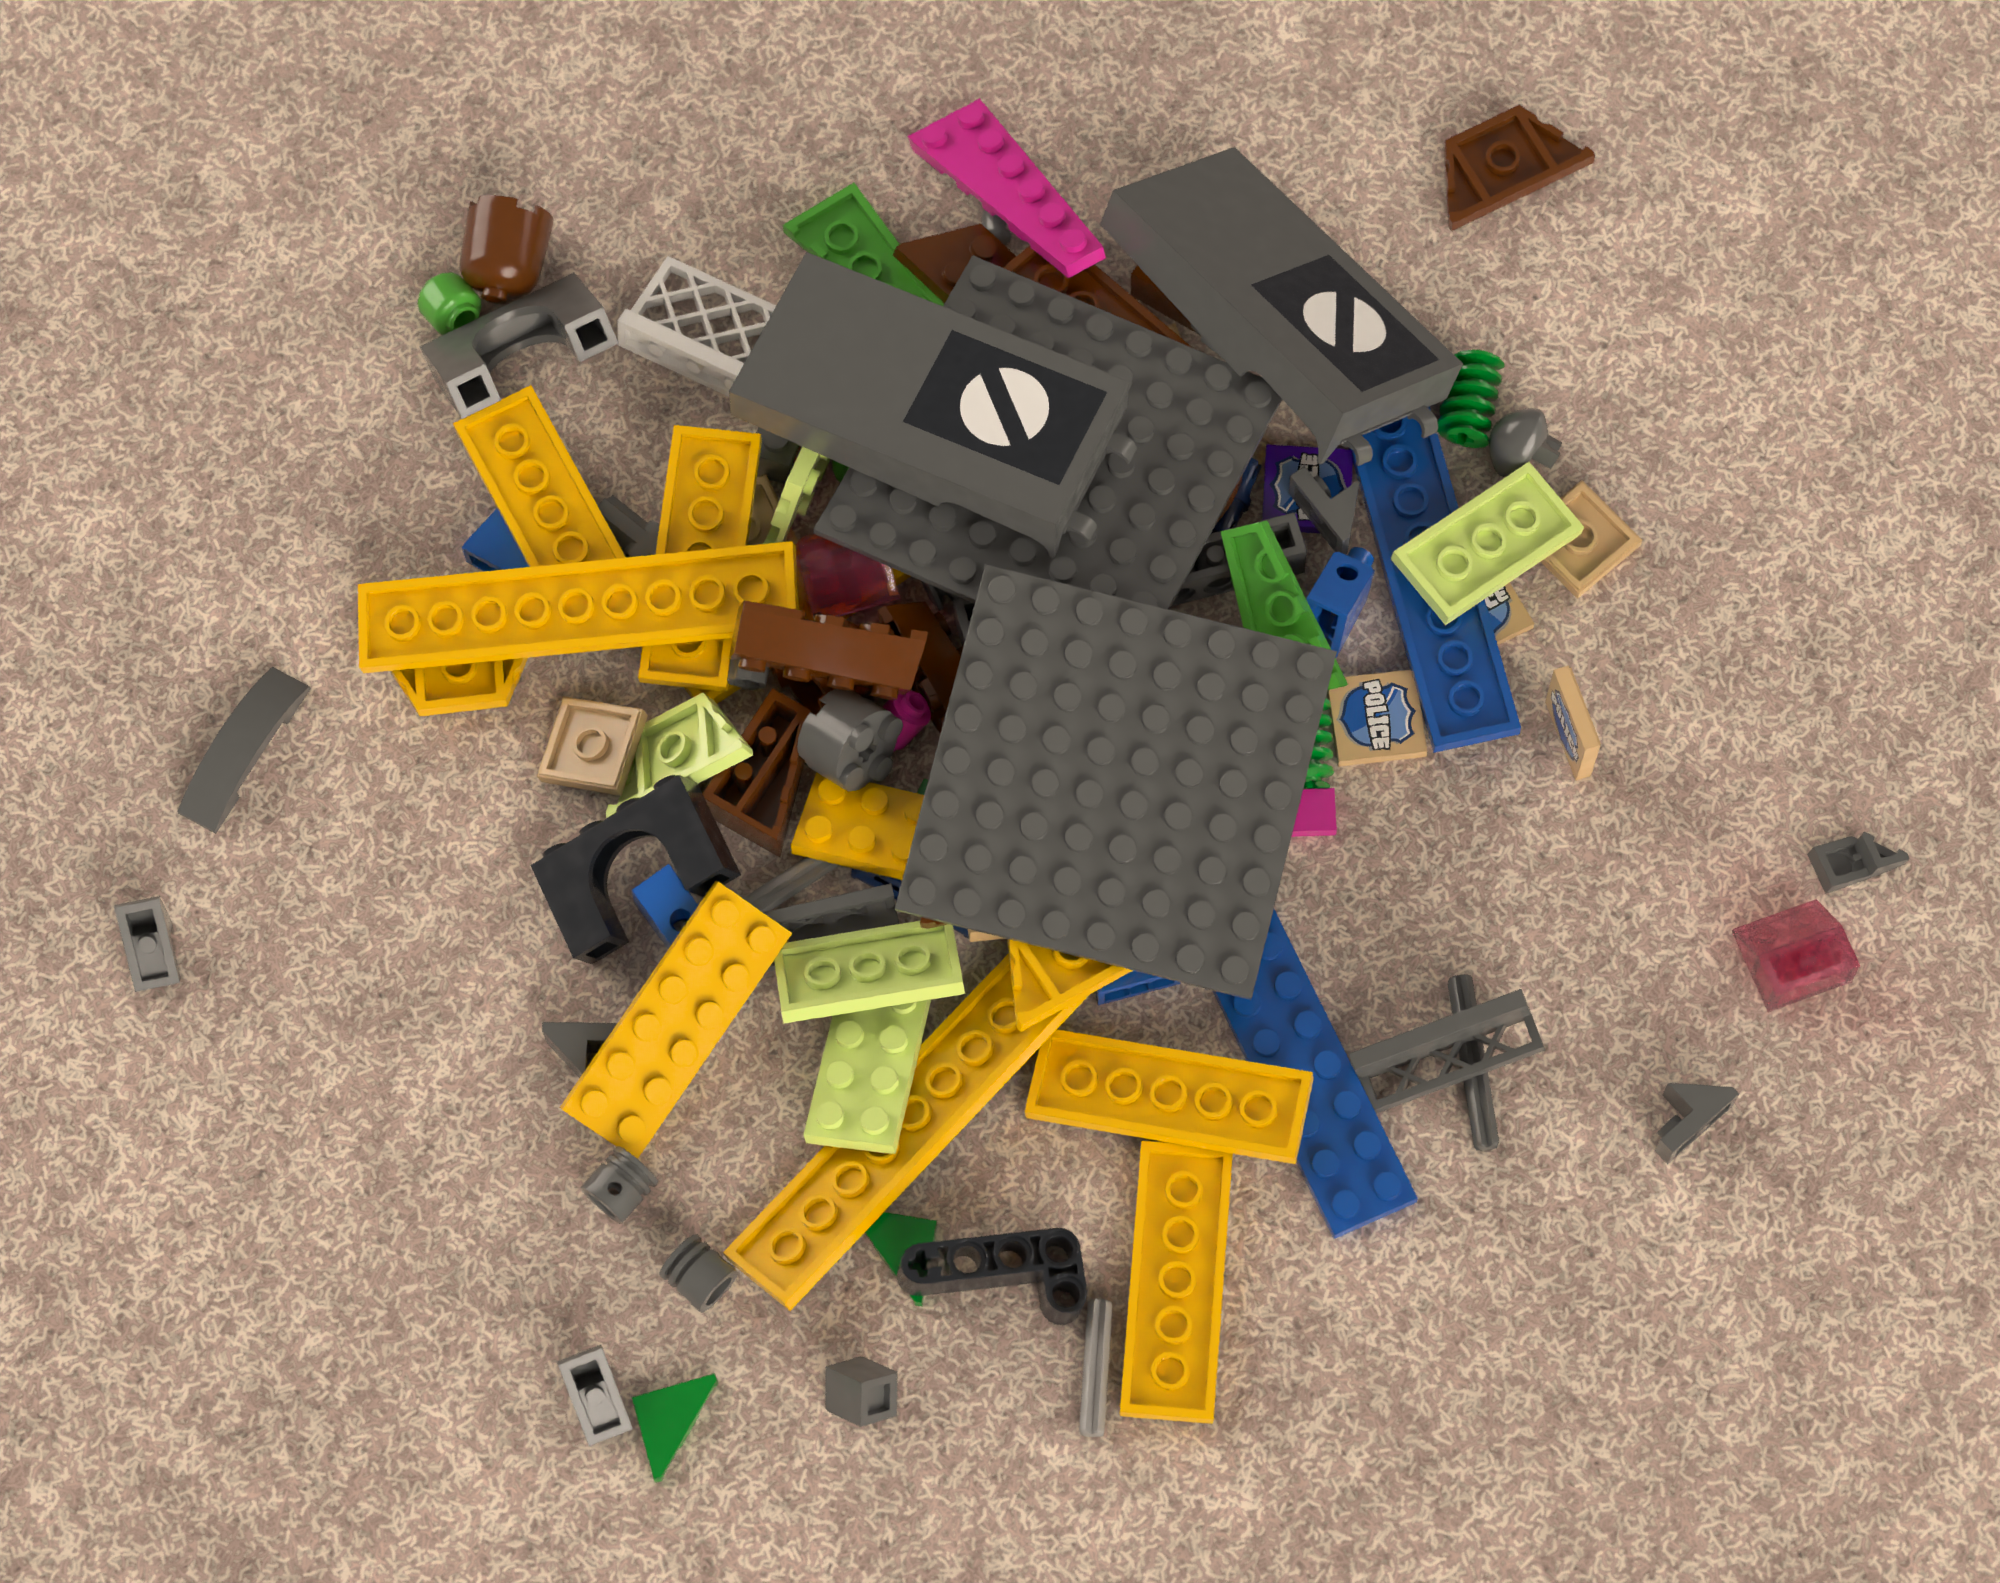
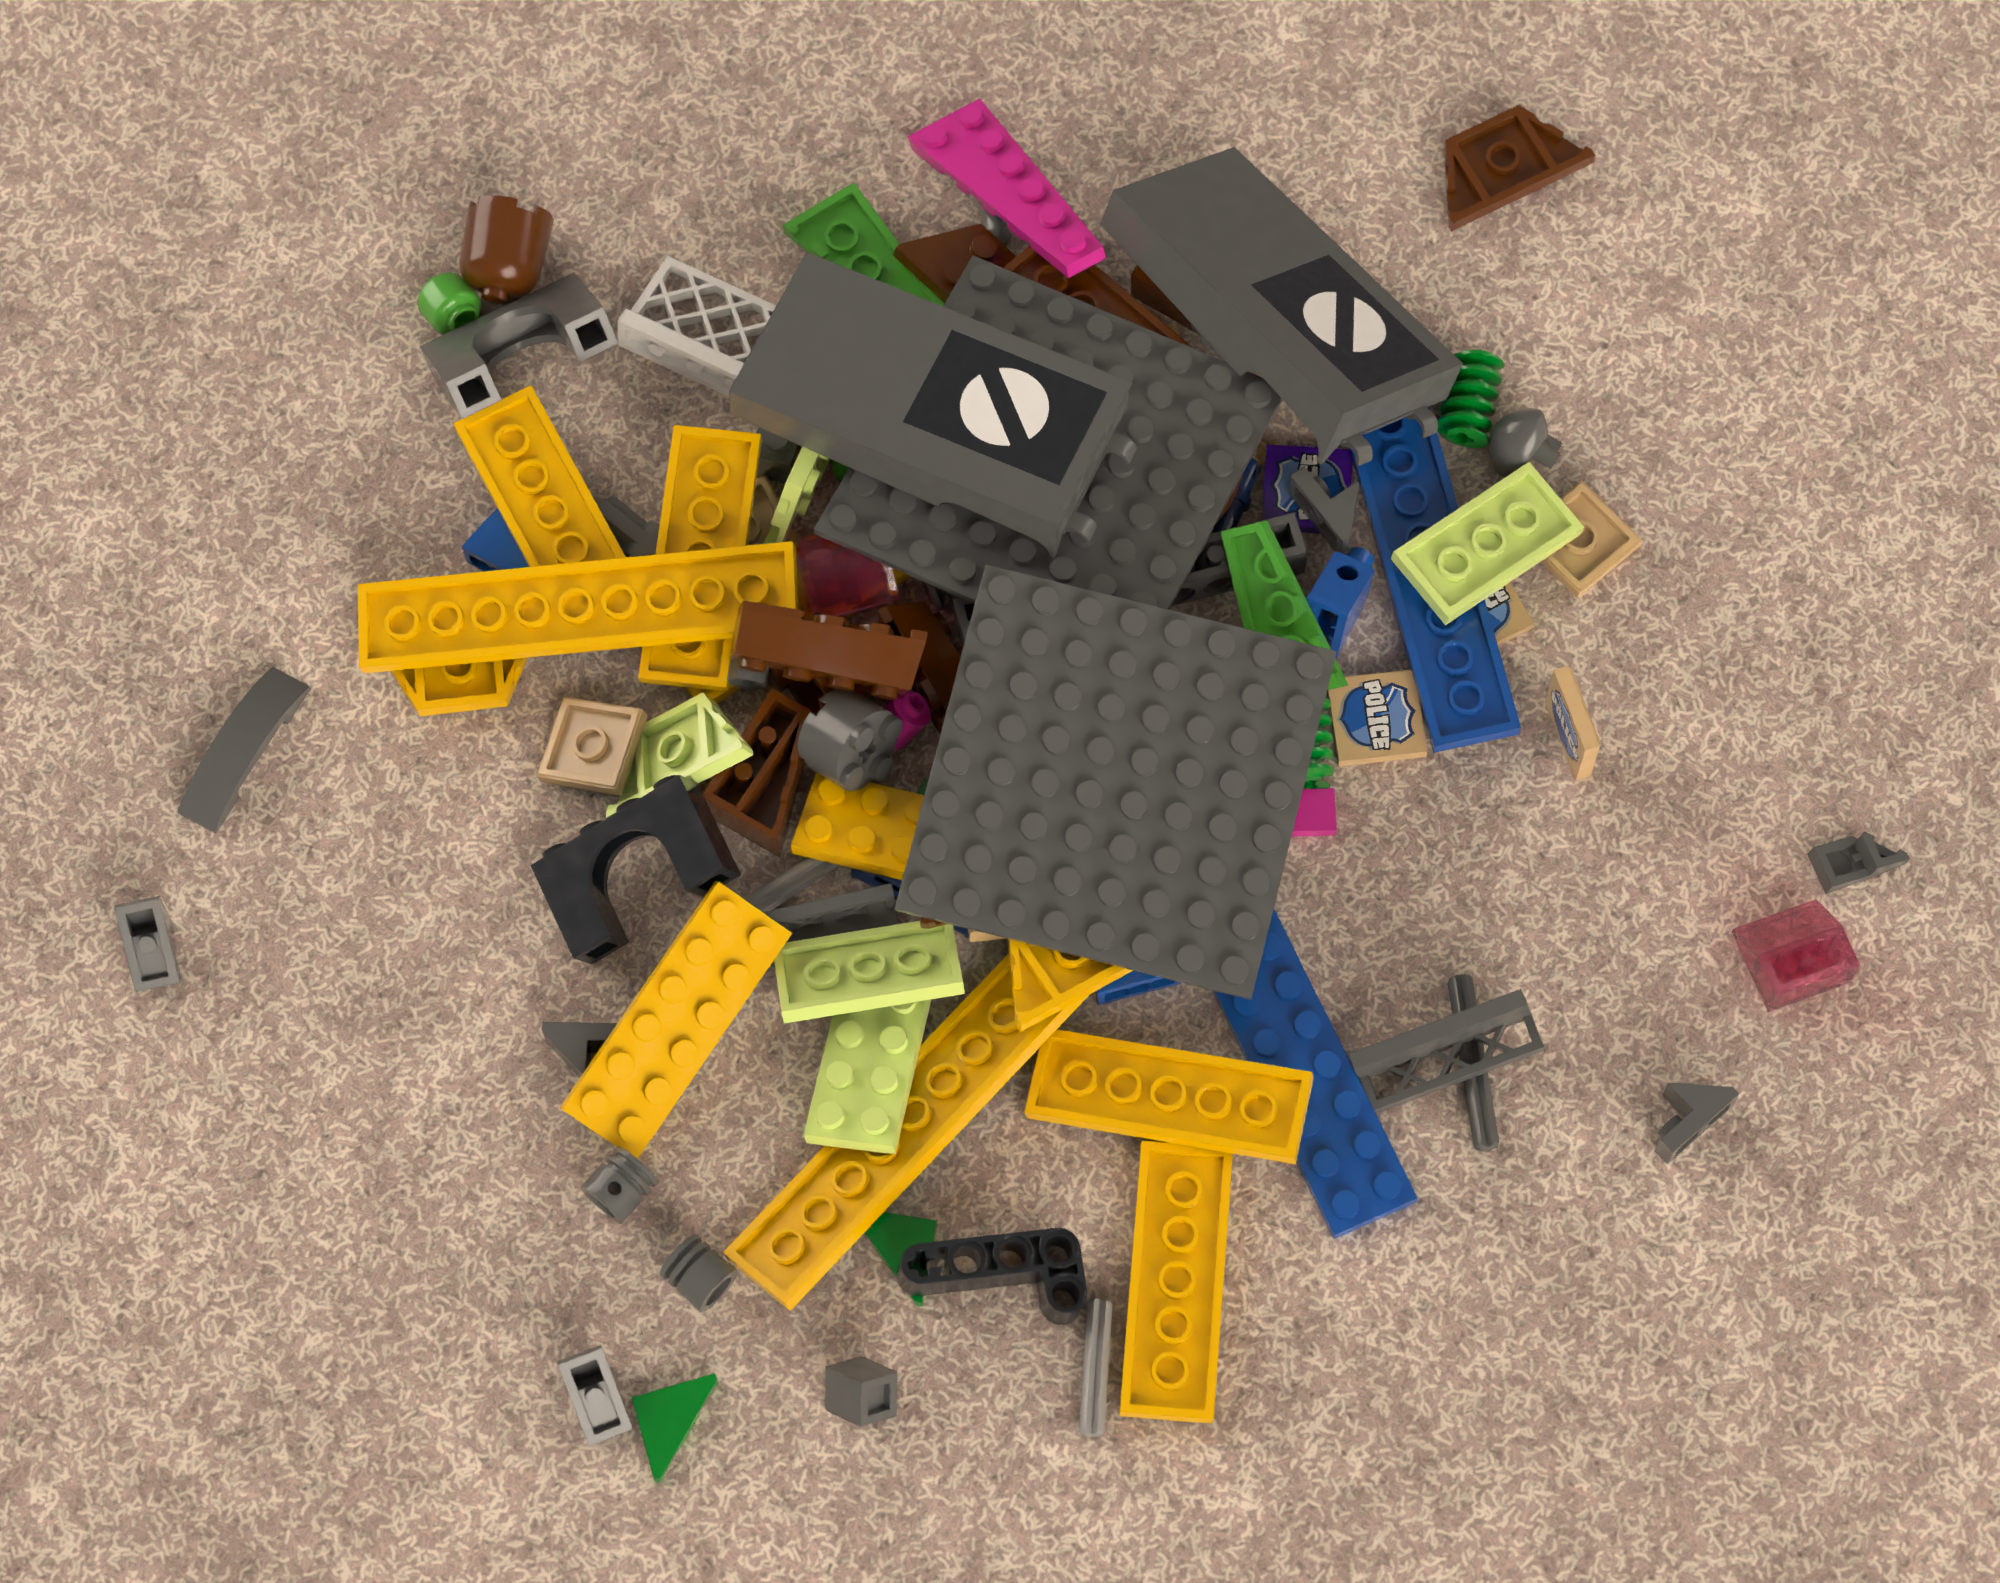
(664, 902): blue torso -> none

